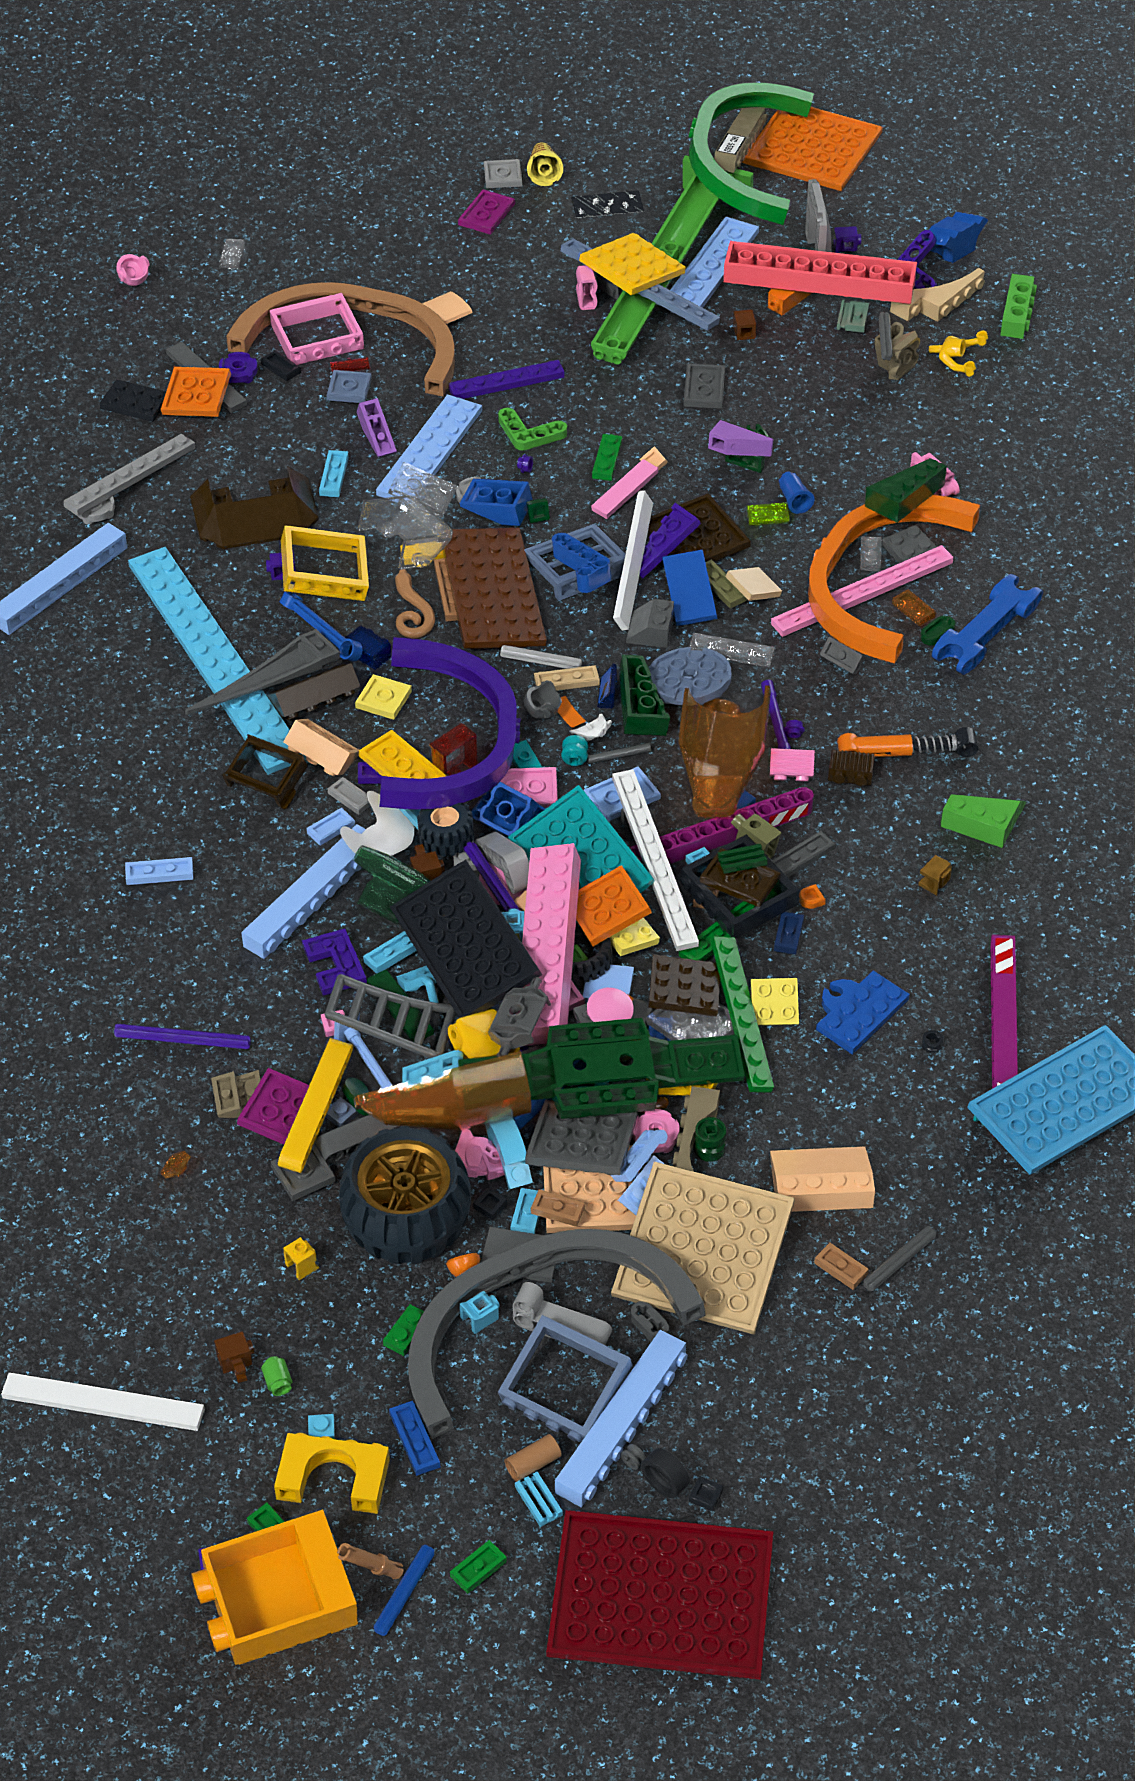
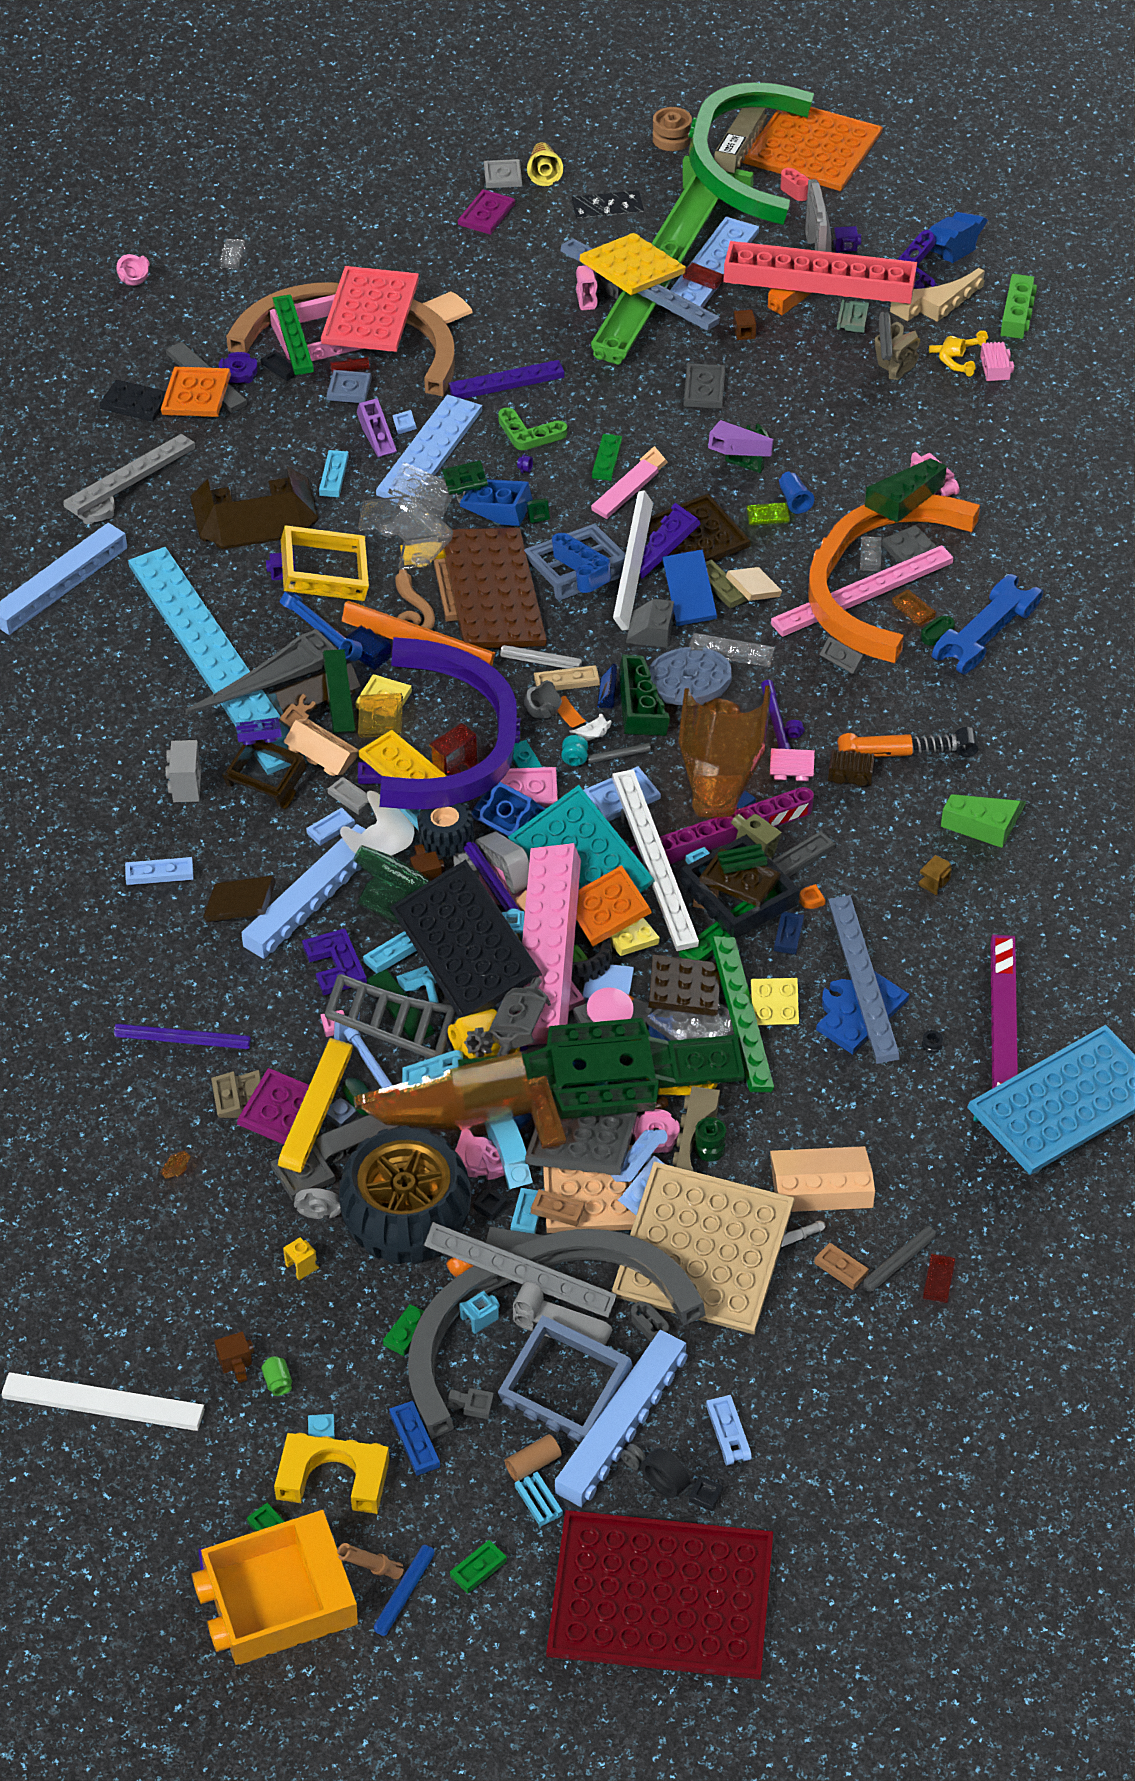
(184, 771): none -> light grey brick
(239, 898): none -> dark brown tile
(254, 730): none -> dark purple plate
(293, 334): none -> green plate
(296, 712): none -> medium nougat plate
(317, 1203): none -> light grey tile
(338, 691): none -> dark green tile
(370, 308): none -> coral plate
(380, 714): none -> clear yellow plate
(394, 627): none -> orange tile
(404, 422): none -> light blue tile
(465, 473): none -> dark green plate
(475, 1403): none -> dark grey plate
(479, 1042): none -> dark grey gear
(519, 1269): none -> plate
(545, 1113): none -> clear orange plate
(671, 128): none -> medium nougat wheel
(703, 276): none -> clear red tile
(728, 1429): none -> light blue plate
(794, 184): none -> coral beam
(803, 1232): none -> light grey piece
(864, 980): none -> sand blue plate
(939, 1278): none -> clear red tile
(996, 361): none -> bright pink brick

